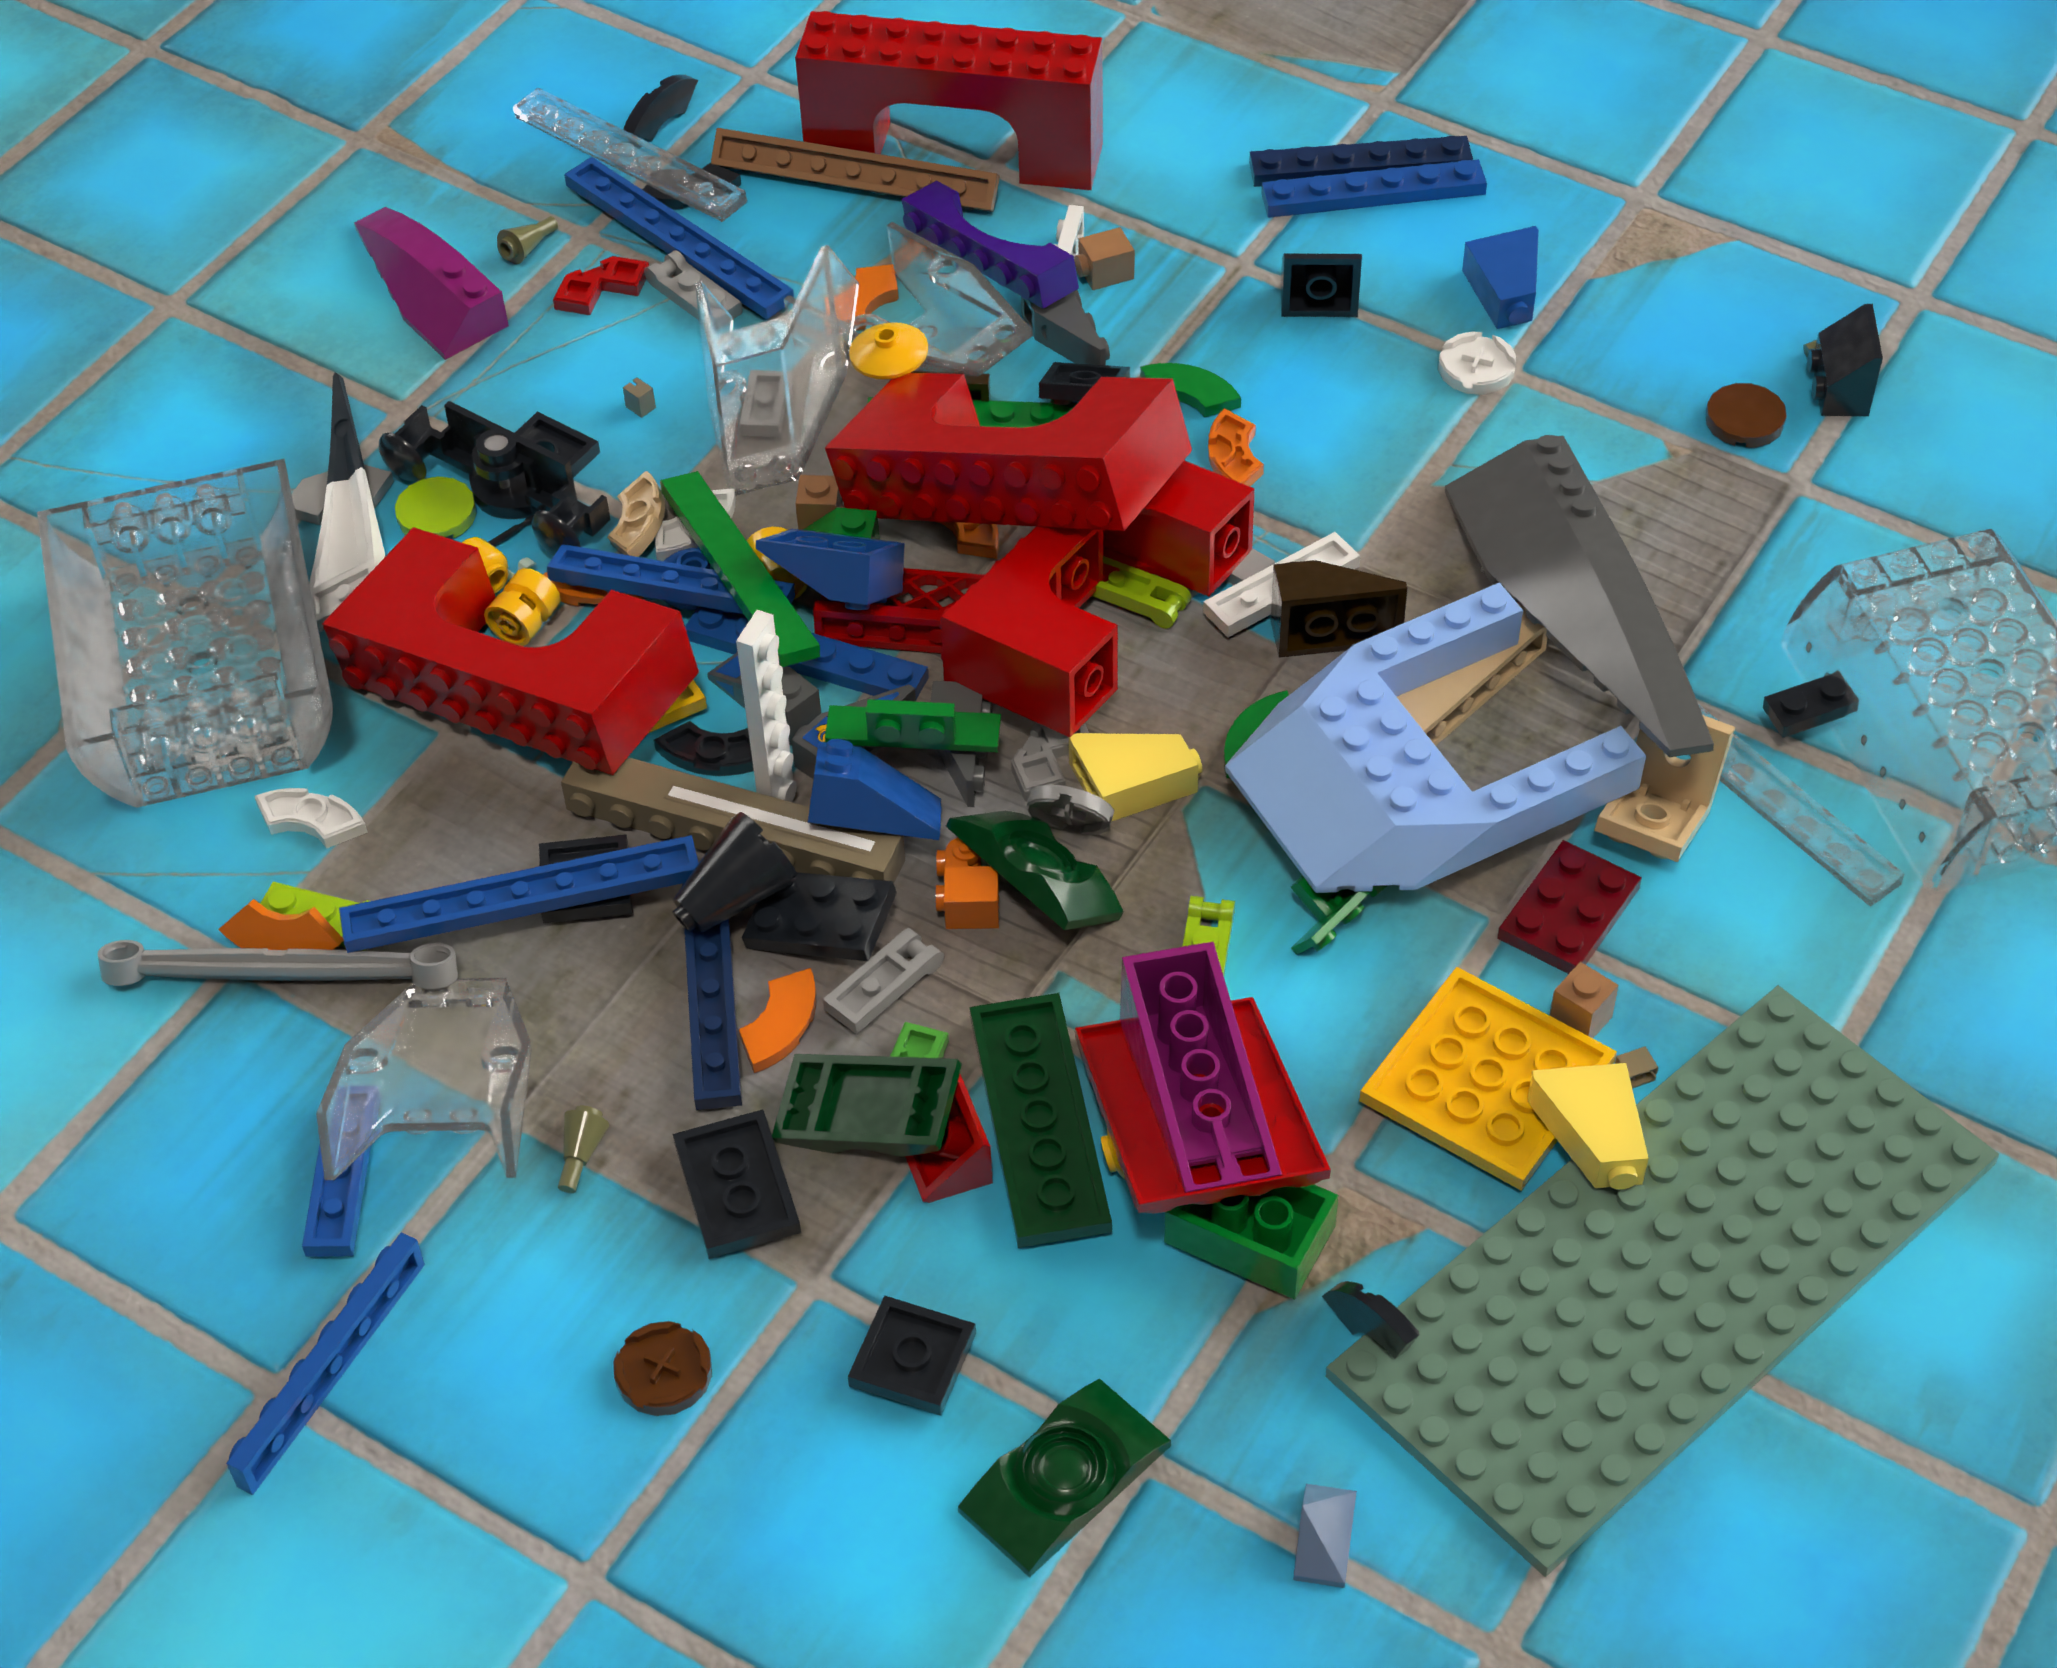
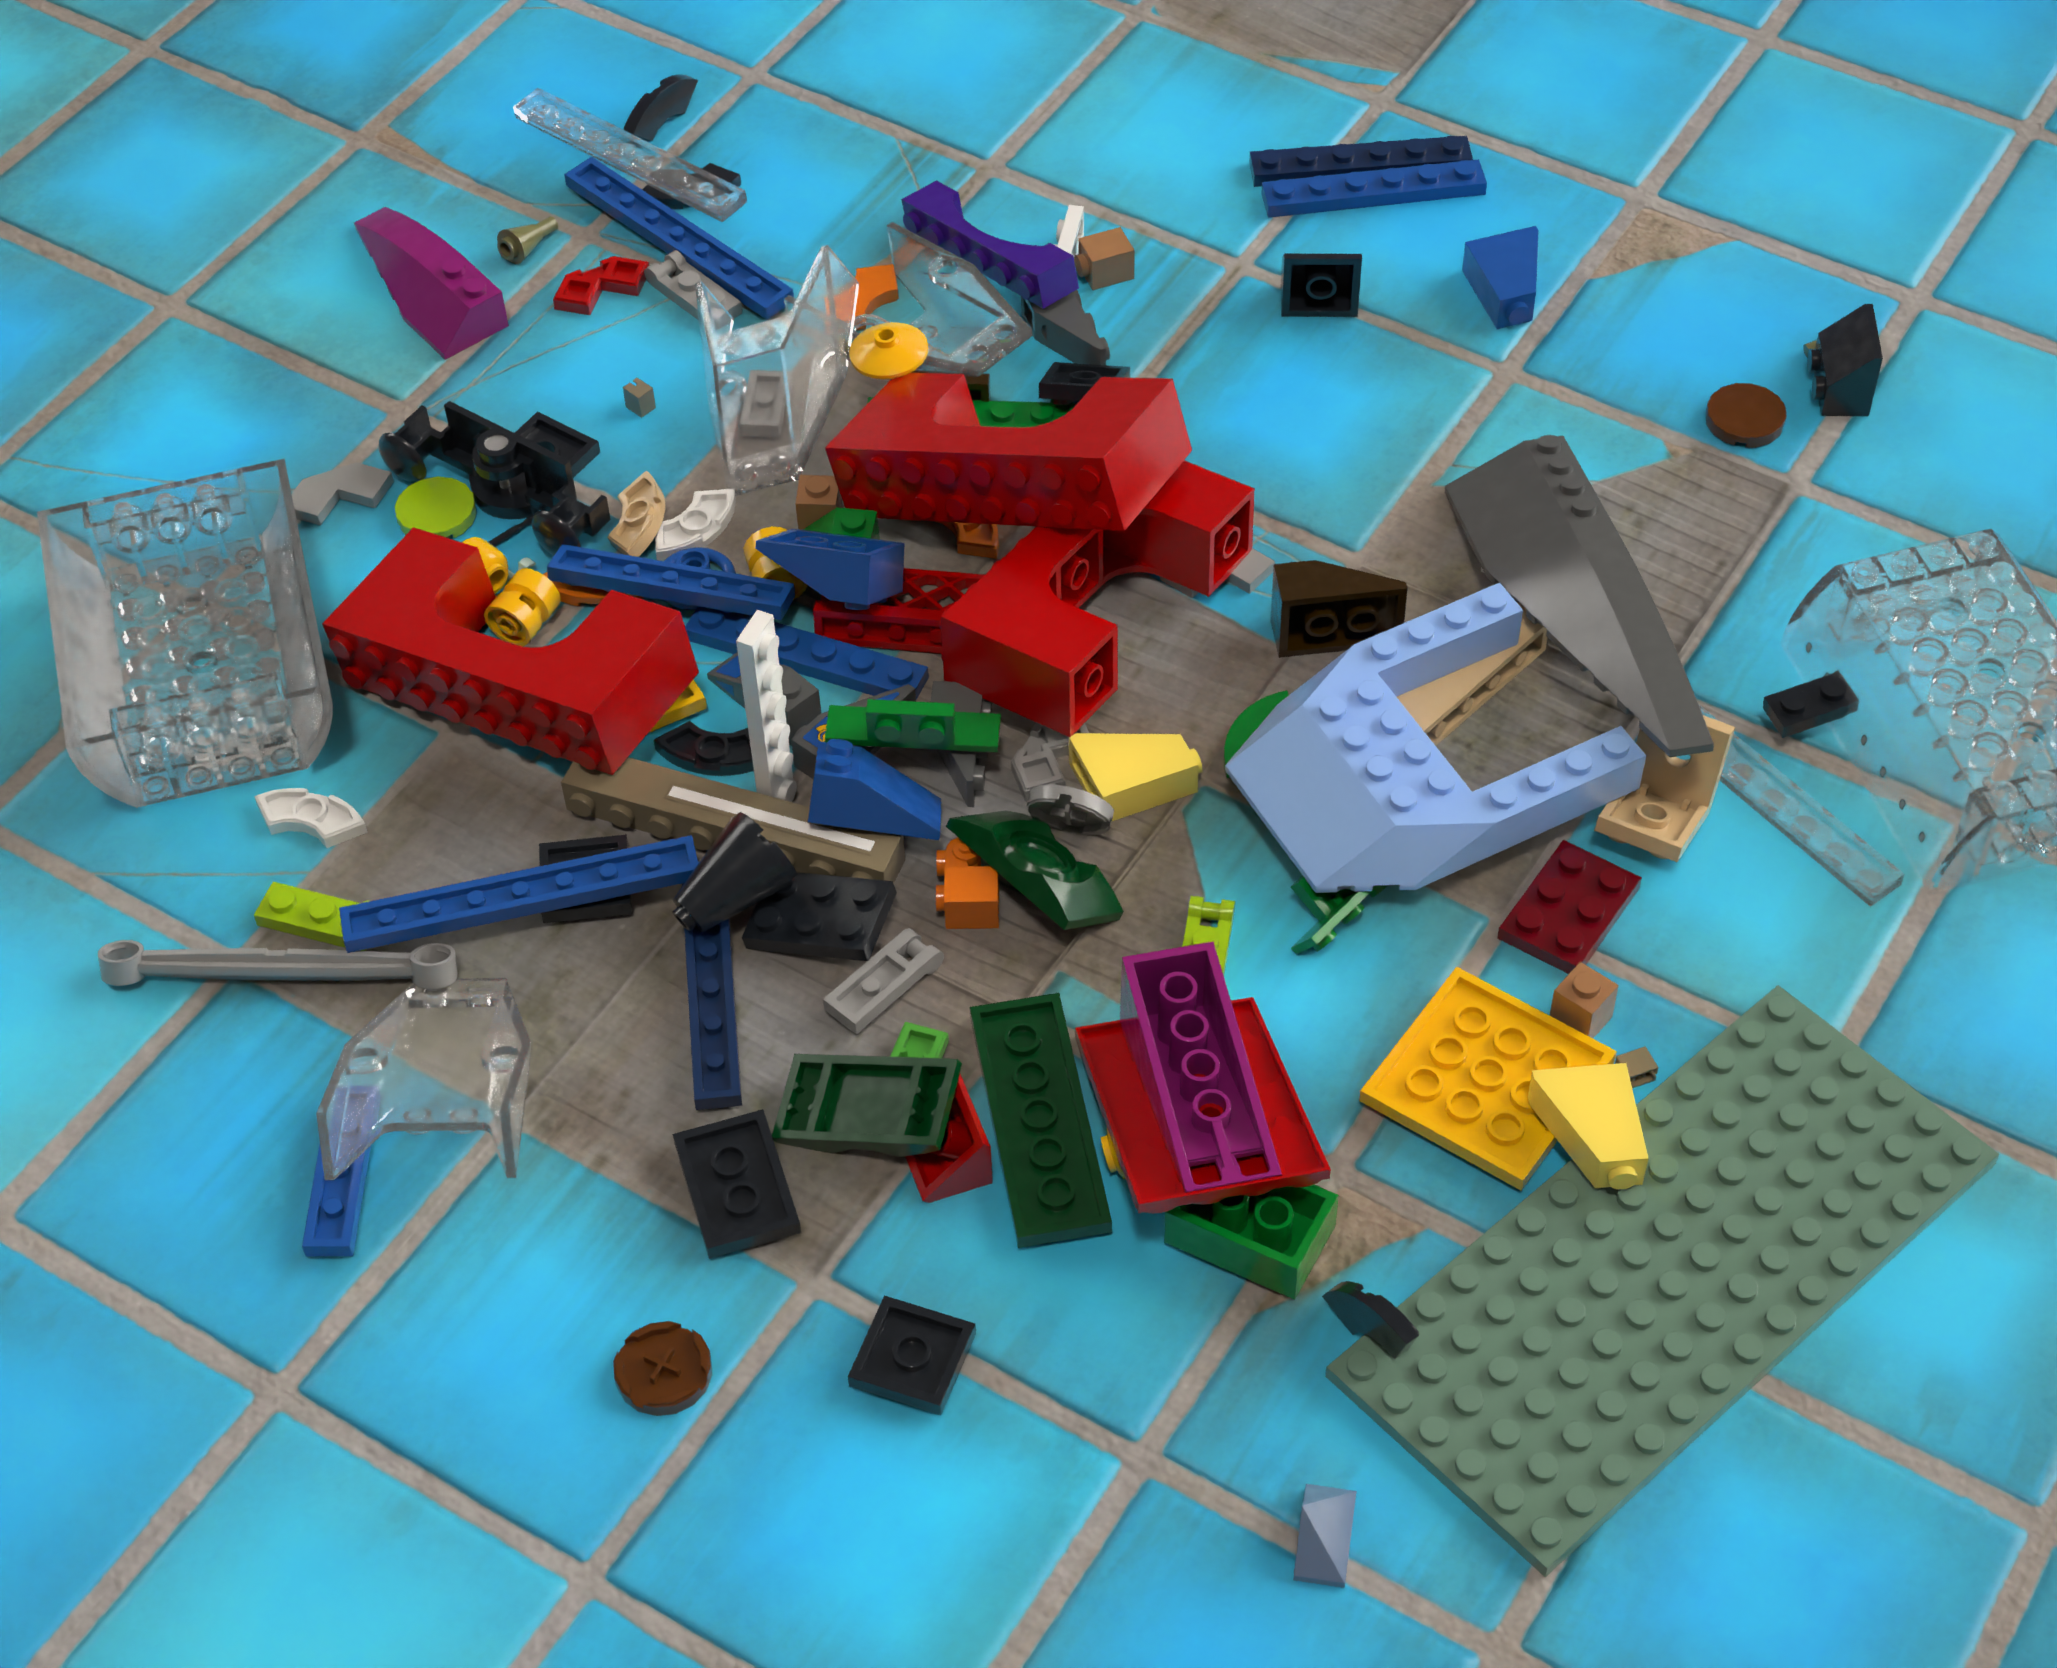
(262, 928): orange tile -> none
(319, 1372): blue plate -> none
(349, 528): white plate -> none
(582, 1134): olive cone -> none
(738, 564): green tile -> none
(783, 1020): orange tile -> none
(849, 167): medium nougat plate -> none
(1032, 79): red arch -> none
(1062, 1475): dark green slope -> none
(1138, 592): lime plate -> none
(1196, 387): green tile -> none
(1230, 449): orange tile -> none
(1252, 598): white plate -> none
(1477, 363): white tile -> none

